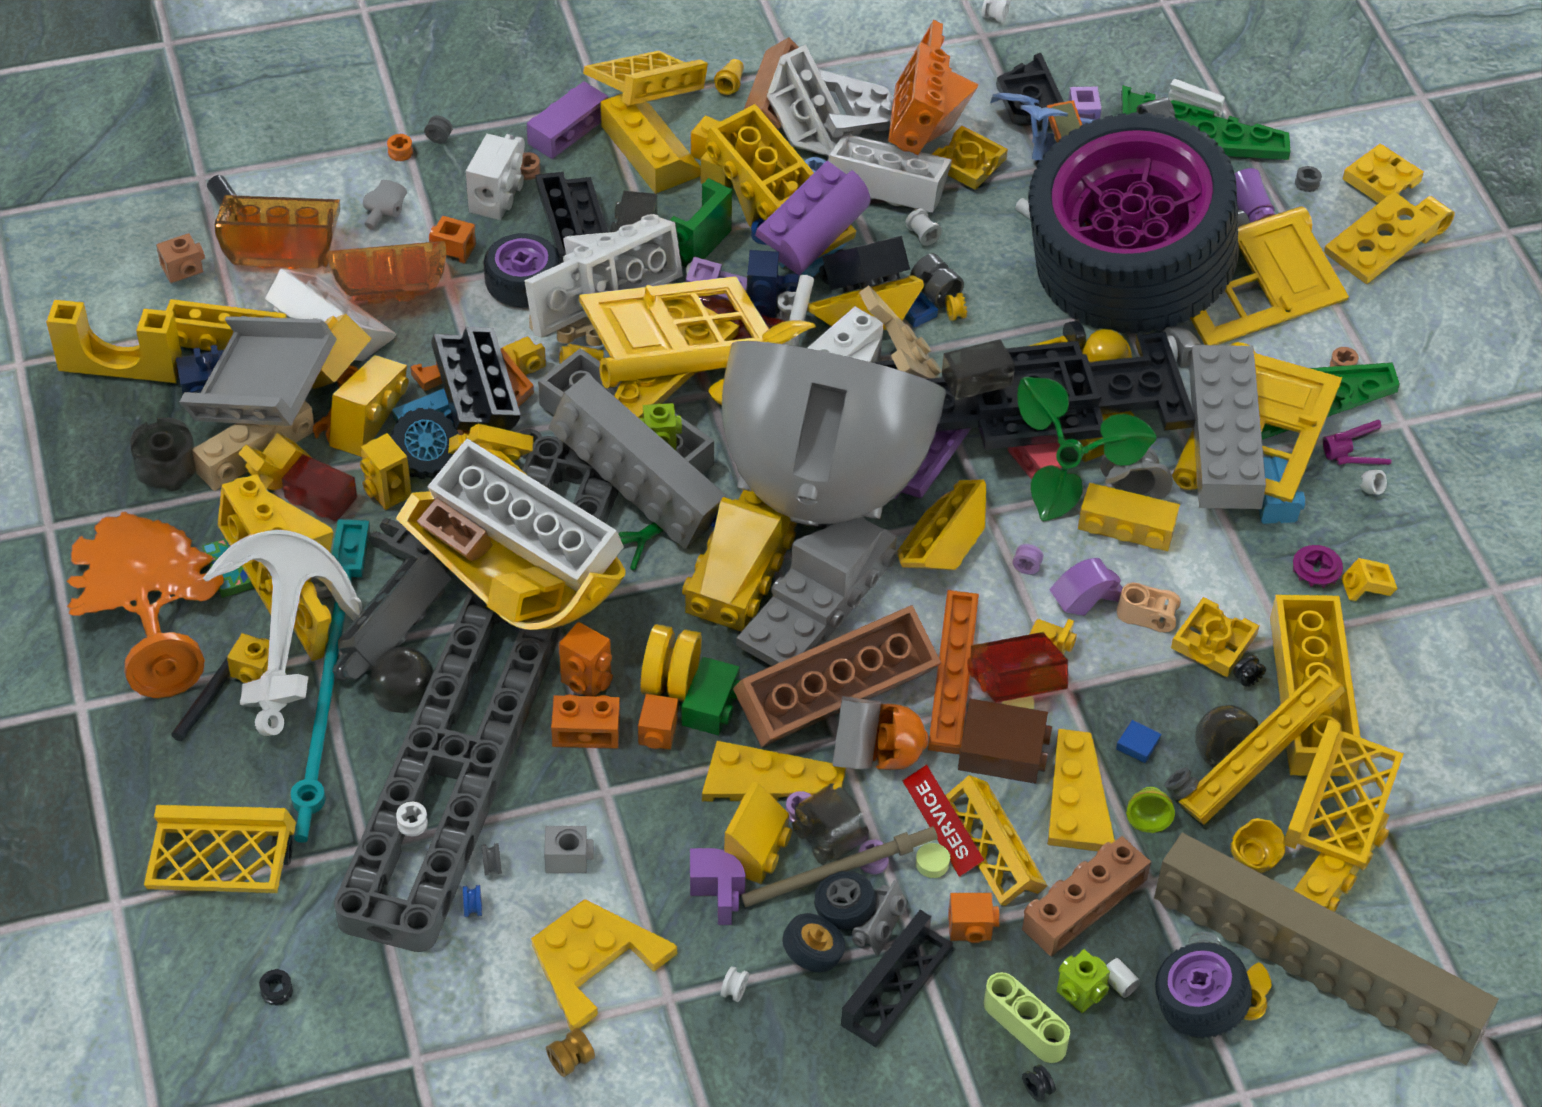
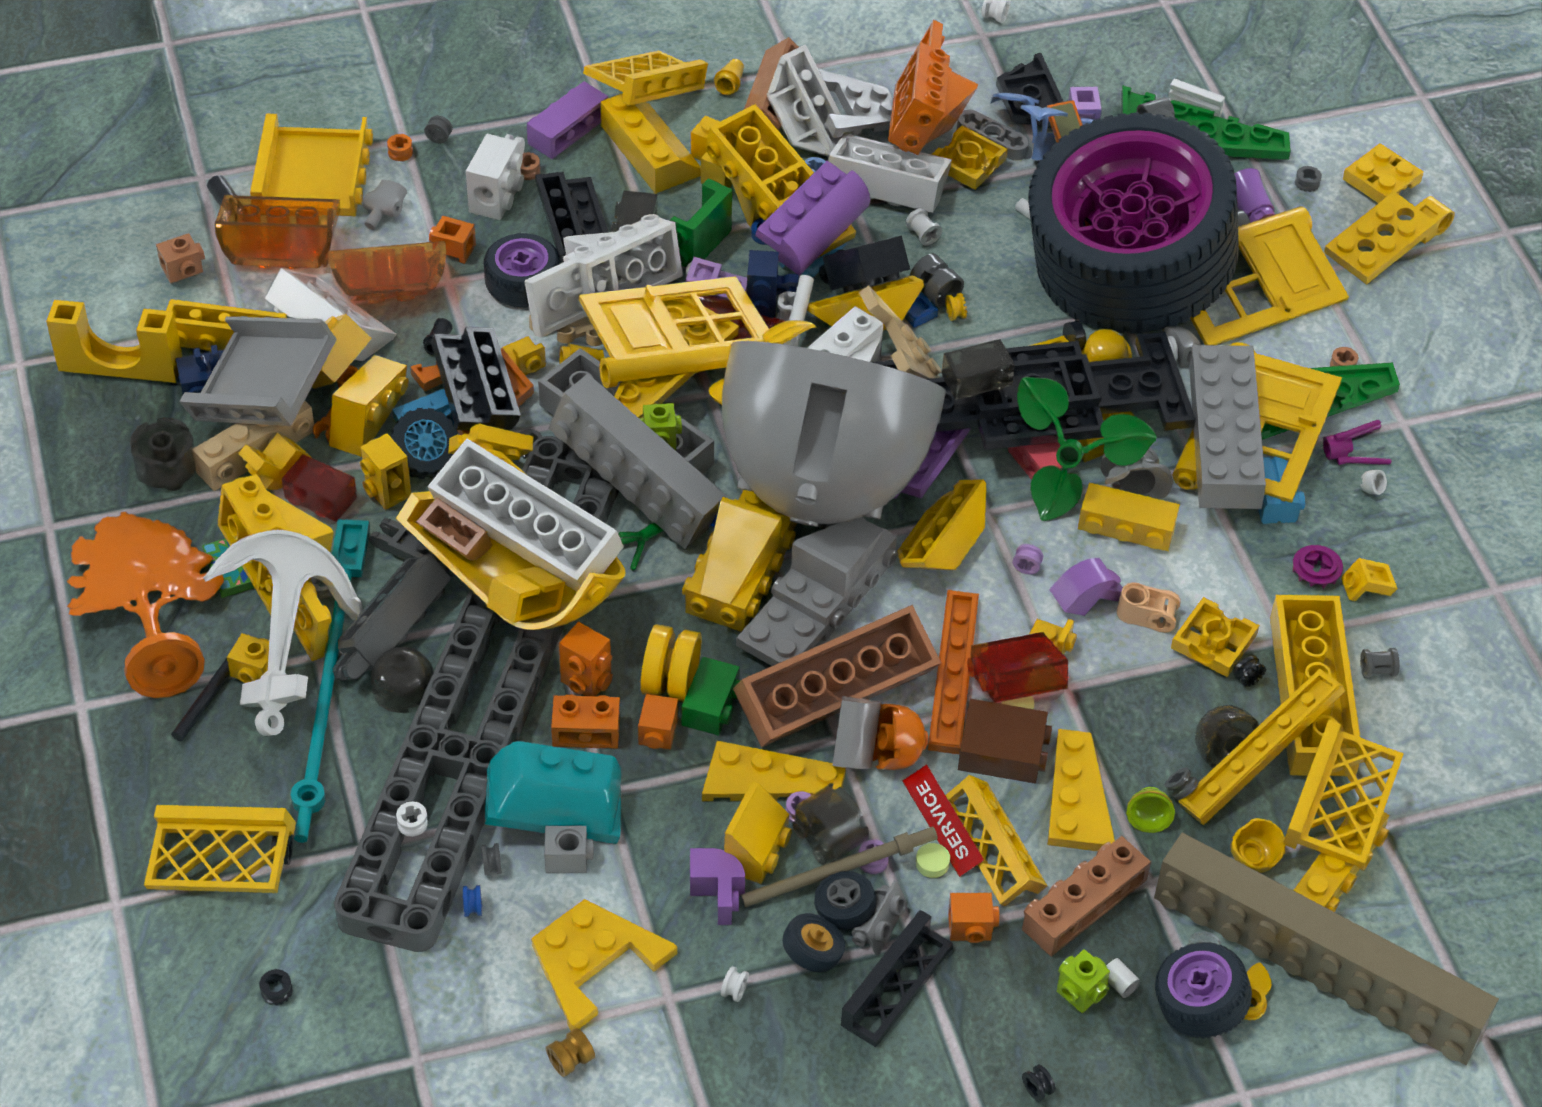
(313, 163): none -> yellow panel
(441, 326): none -> black pin
(554, 787): none -> teal windscreen
(1012, 140): none -> light grey beam
(1031, 1032): yellowish green beam -> none
(1138, 741): blue tile -> none
(1379, 662): none -> dark grey bush

